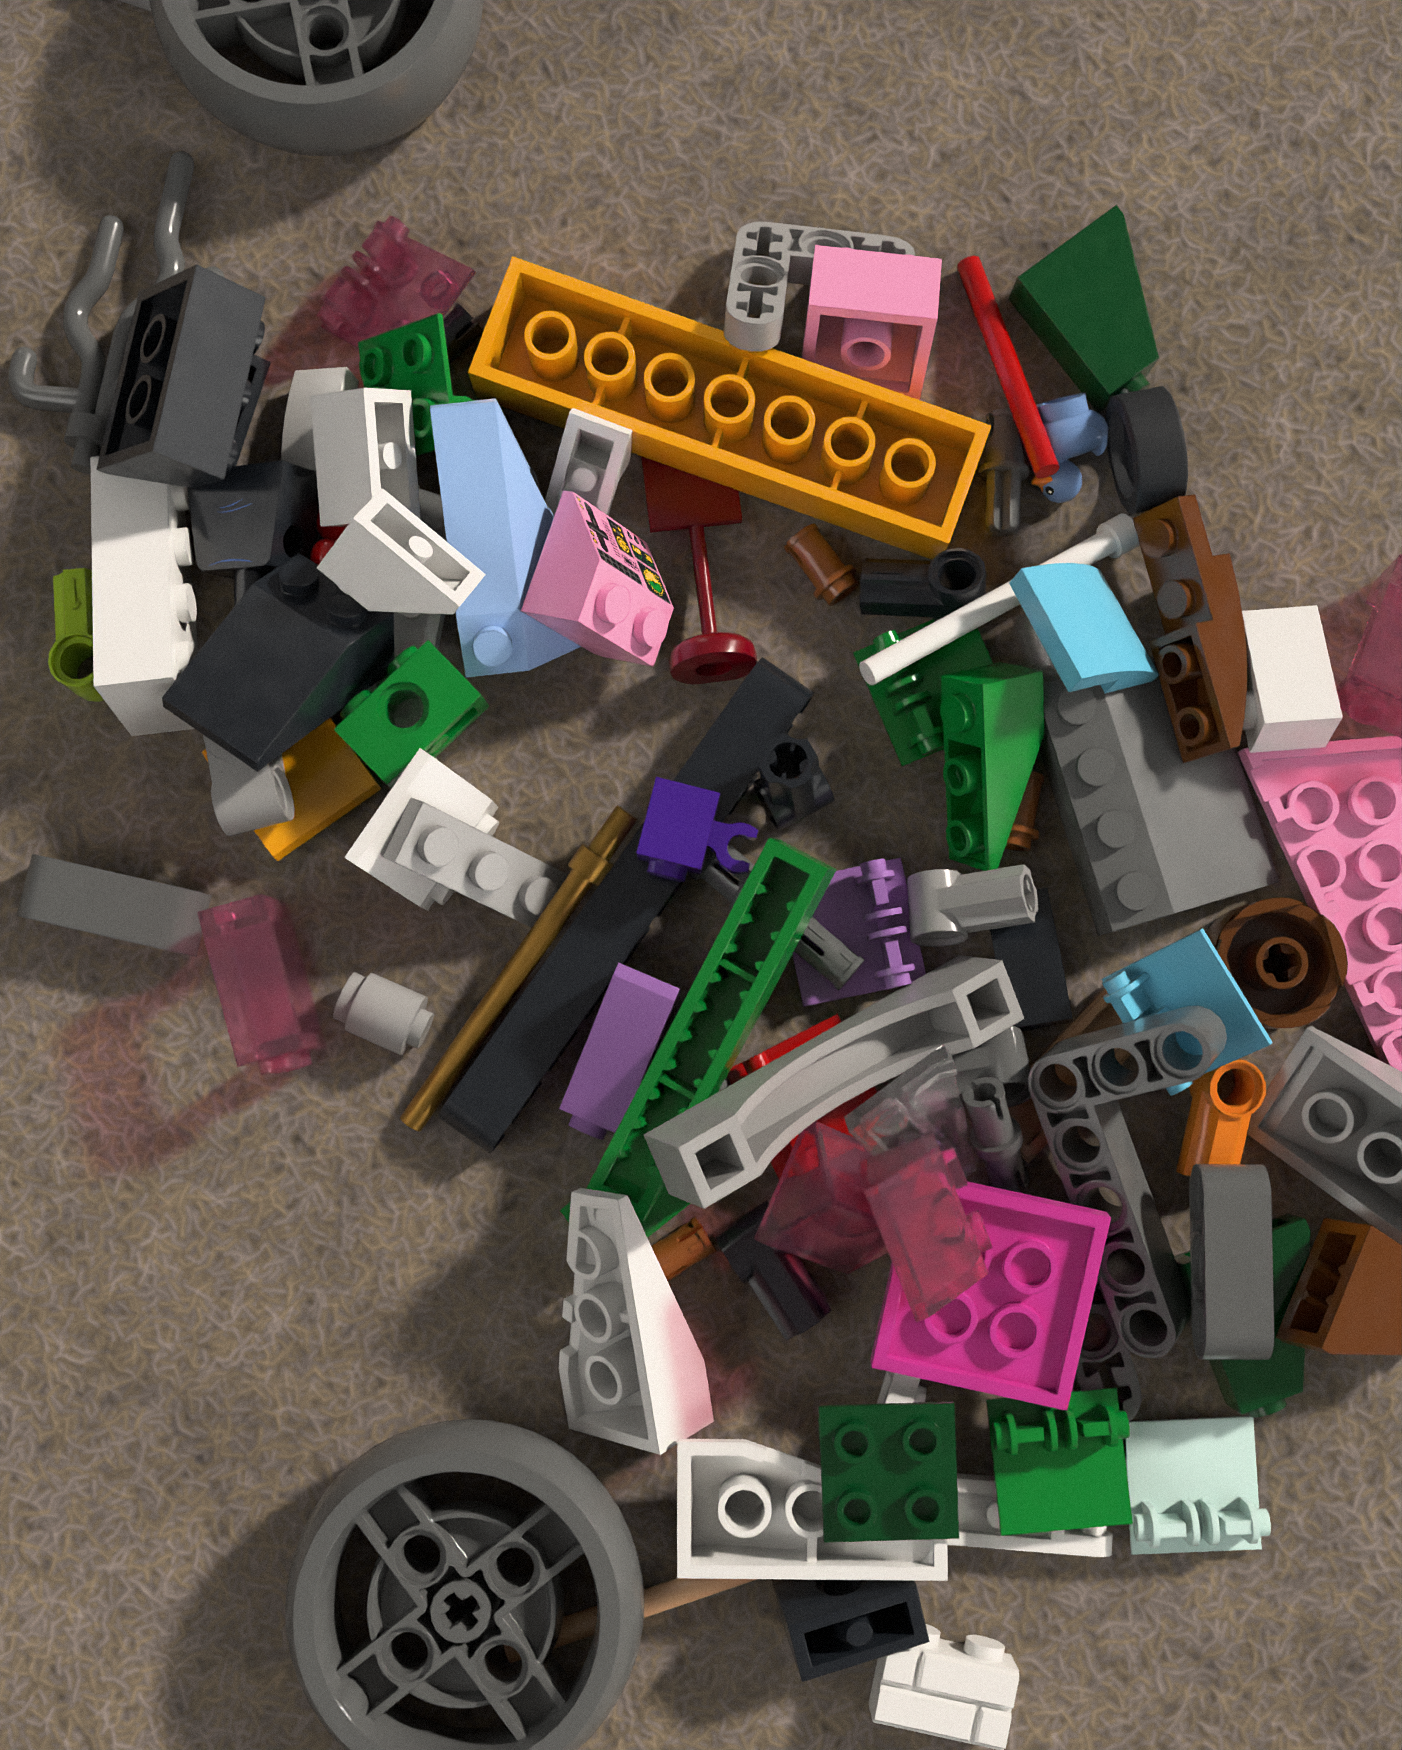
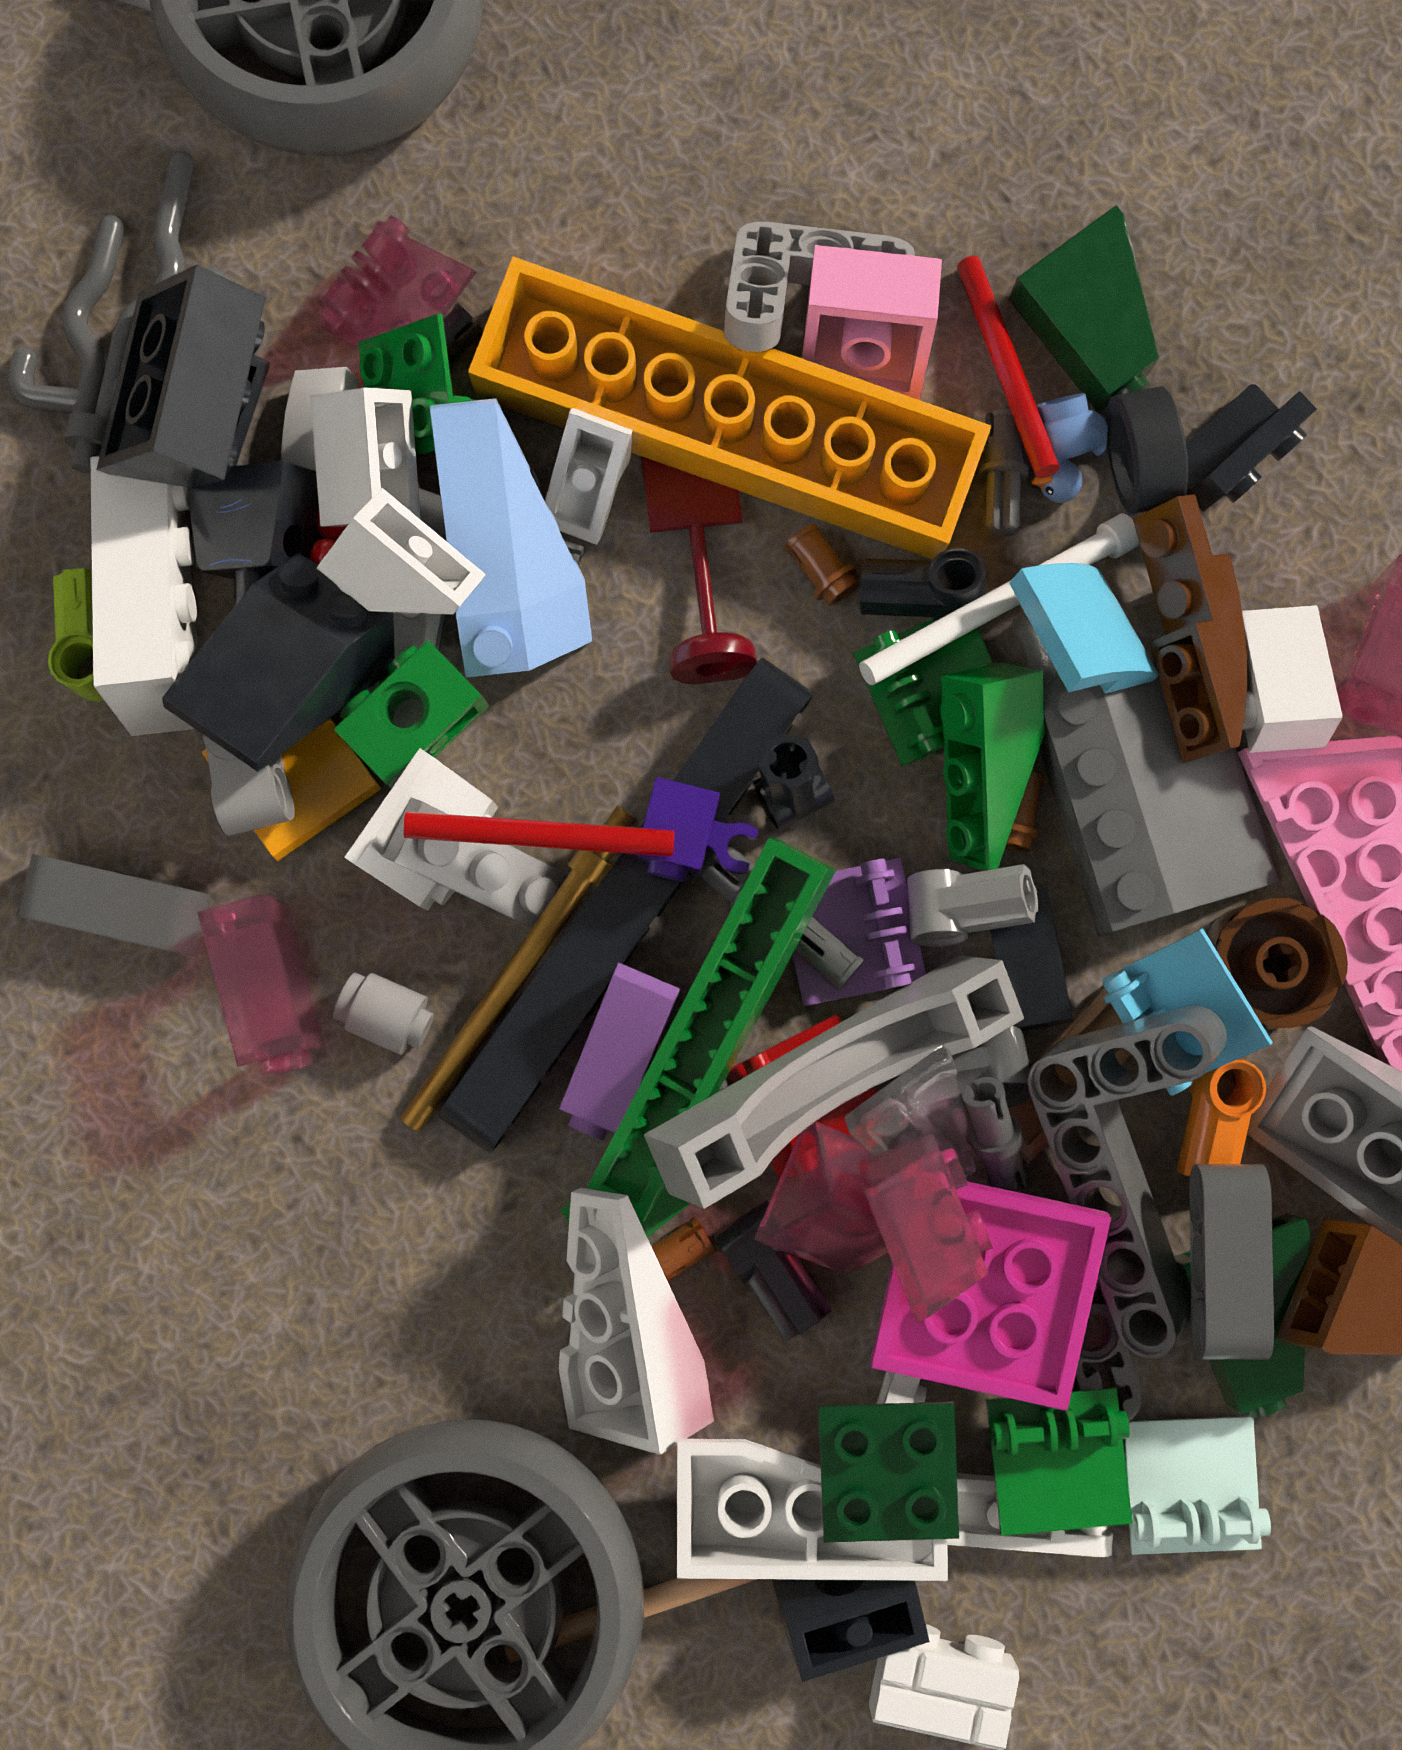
(538, 834): none -> red bar
(599, 585): bright pink slope -> none
(1238, 439): none -> black bracket

